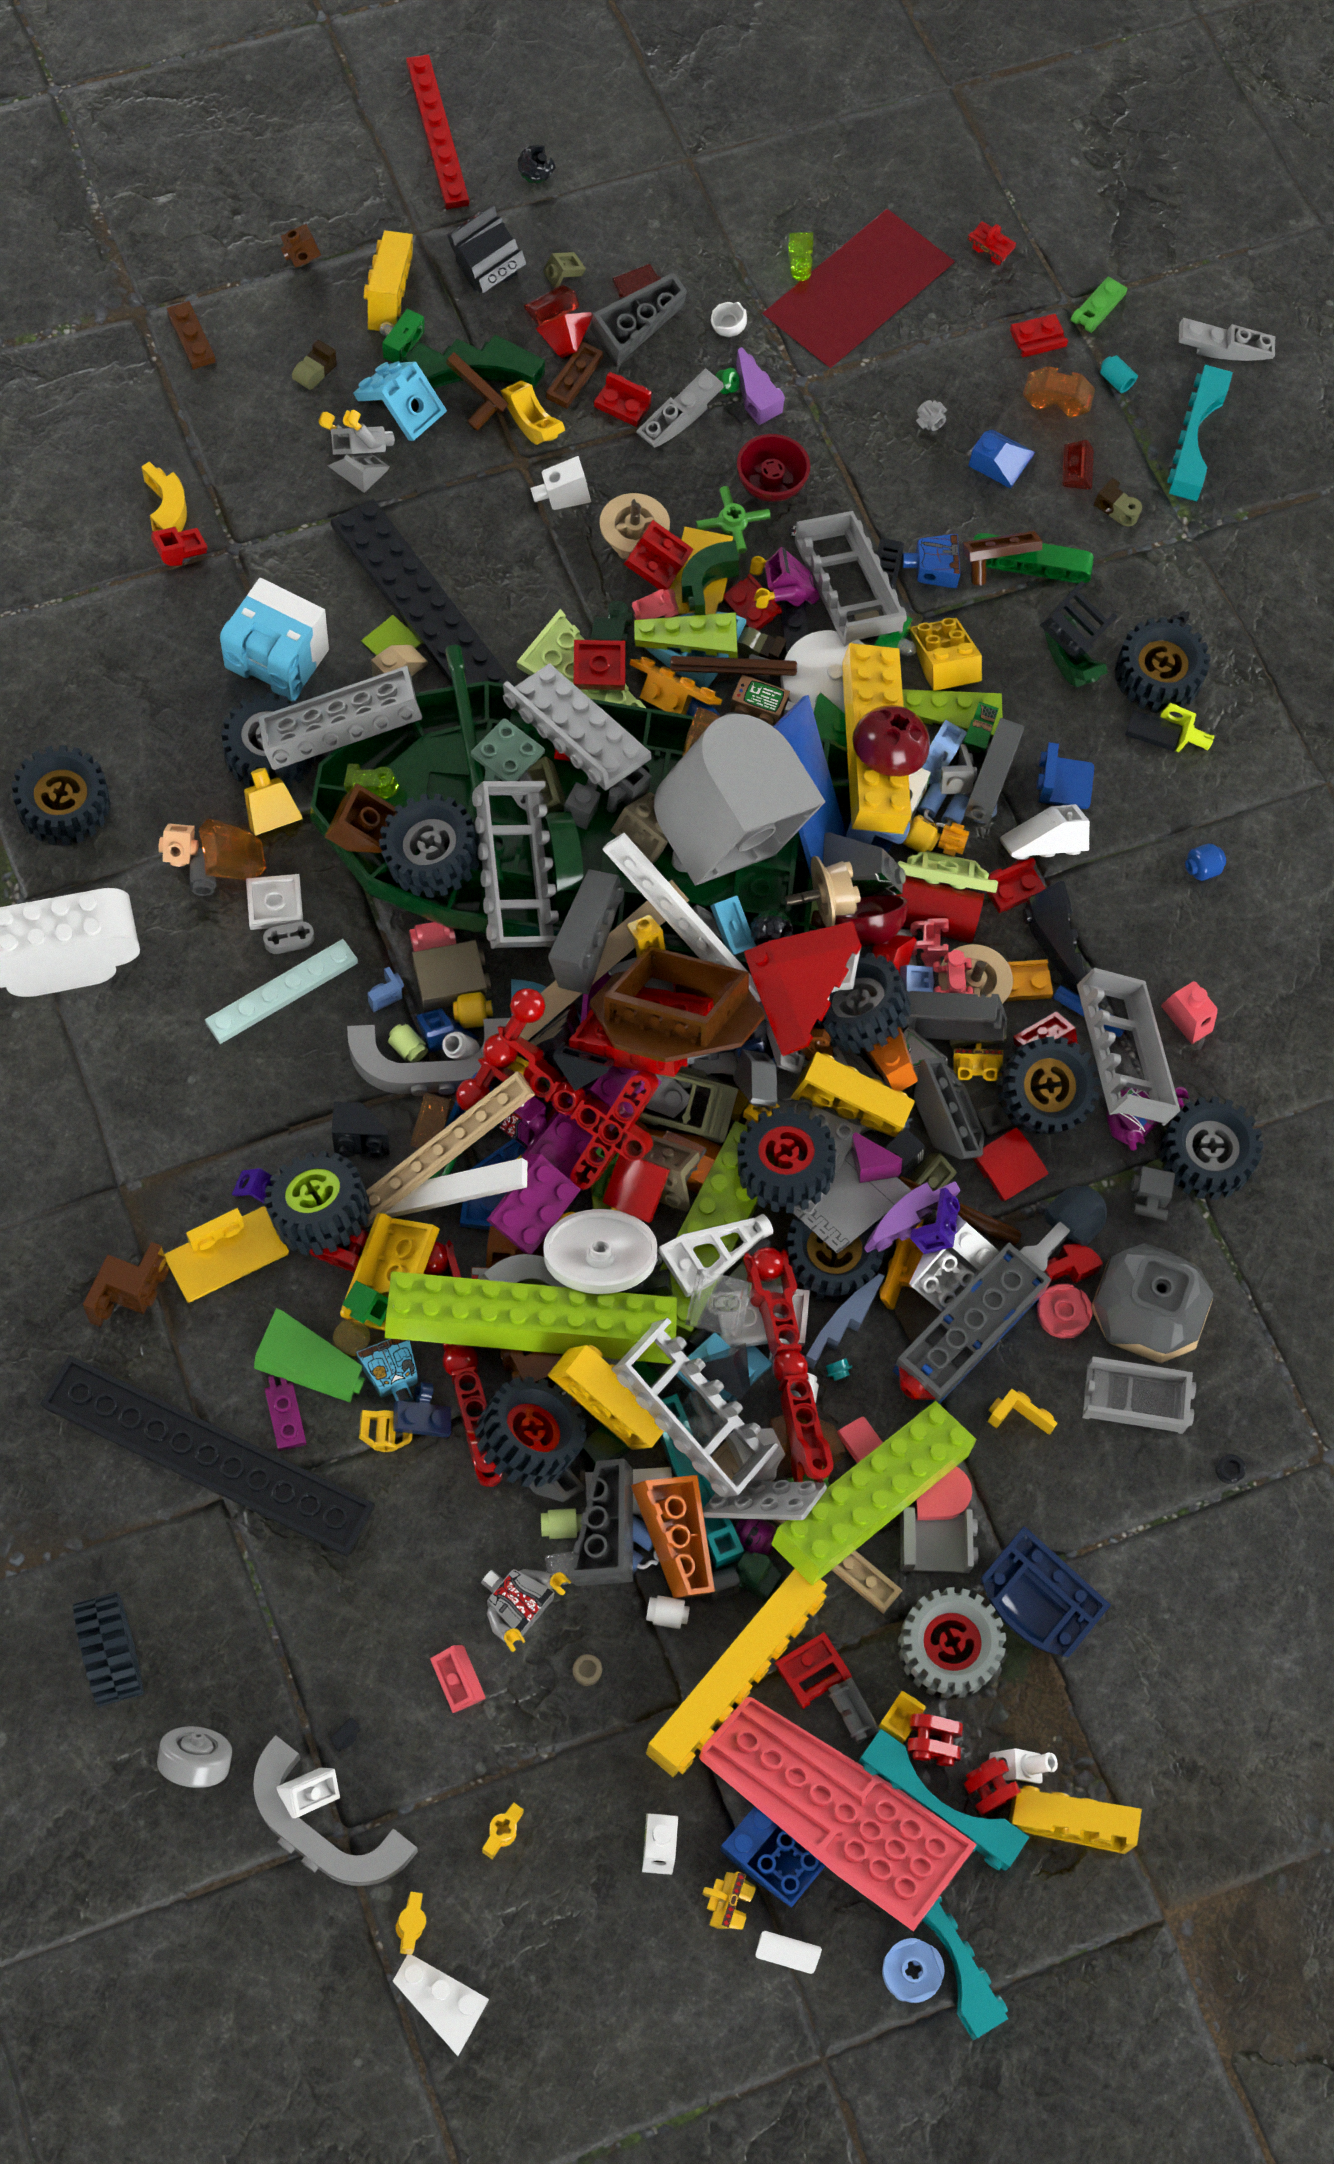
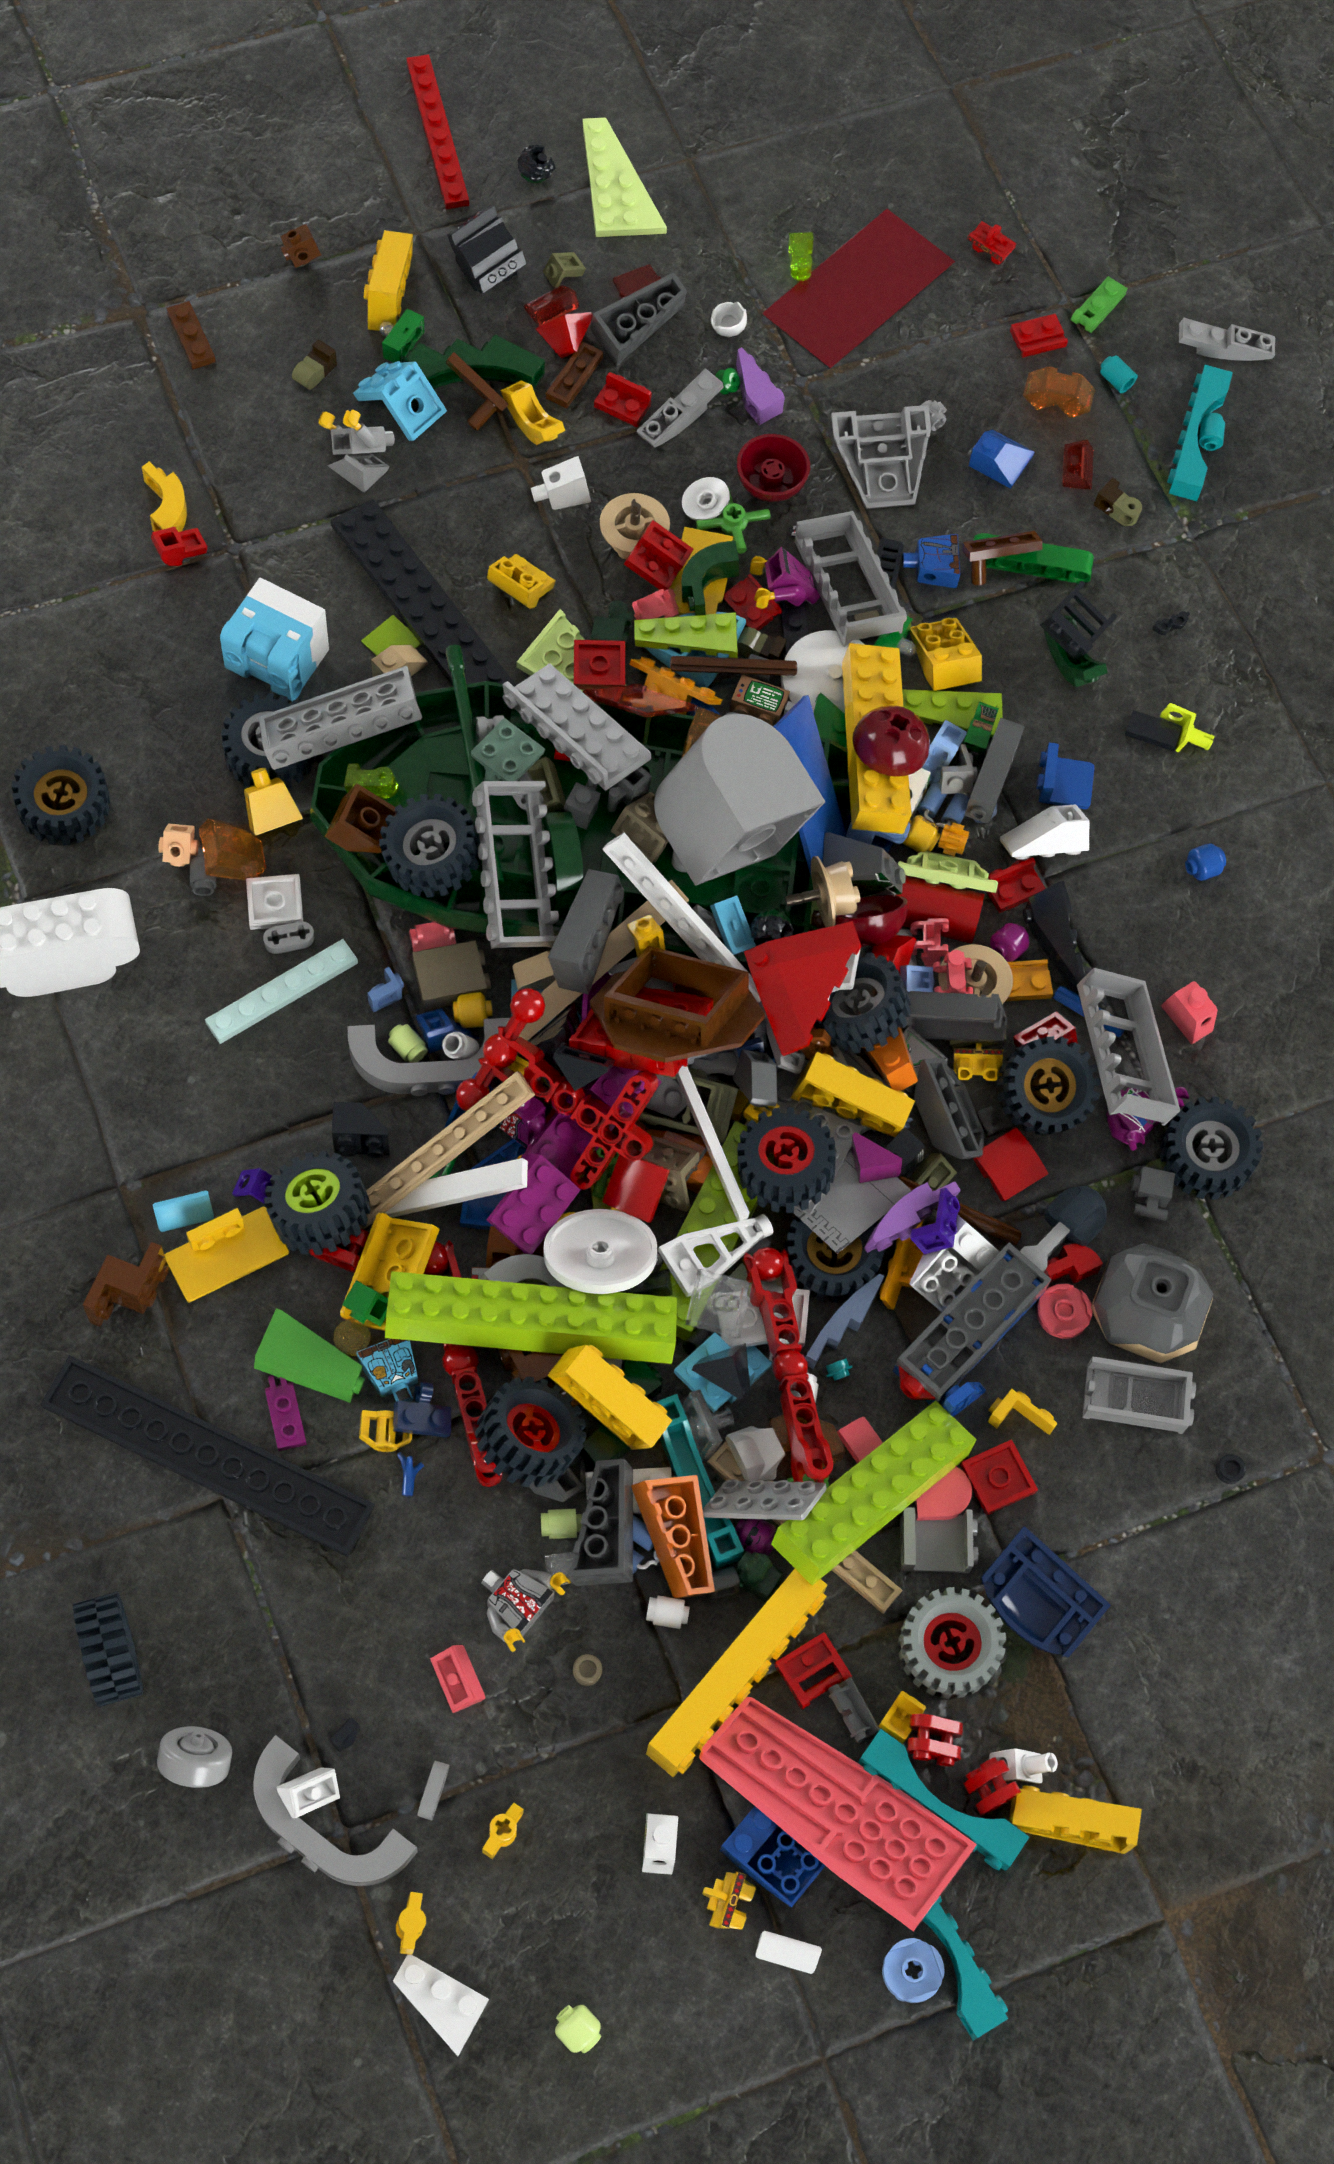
(183, 1211): none -> medium azure slope
(409, 1473): none -> blue bar
(430, 1119): clear orange slope -> none
(433, 1790): none -> light grey beam
(485, 725): none -> light grey wheel
(520, 579): none -> yellow brick
(534, 972): none -> tan slope
(578, 2028): none -> yellowish green head
(617, 194): none -> yellowish green wing
(639, 700): none -> clear red piece
(666, 1420): light grey window -> none
(702, 492): none -> white dish
(712, 1144): none -> white tile
(884, 453): none -> light grey wedge
(960, 1397): none -> blue wing
(999, 1477): none -> red plate
(1010, 941): none -> magenta head
(1170, 648): black wheel -> none
(1212, 431): none -> teal brick

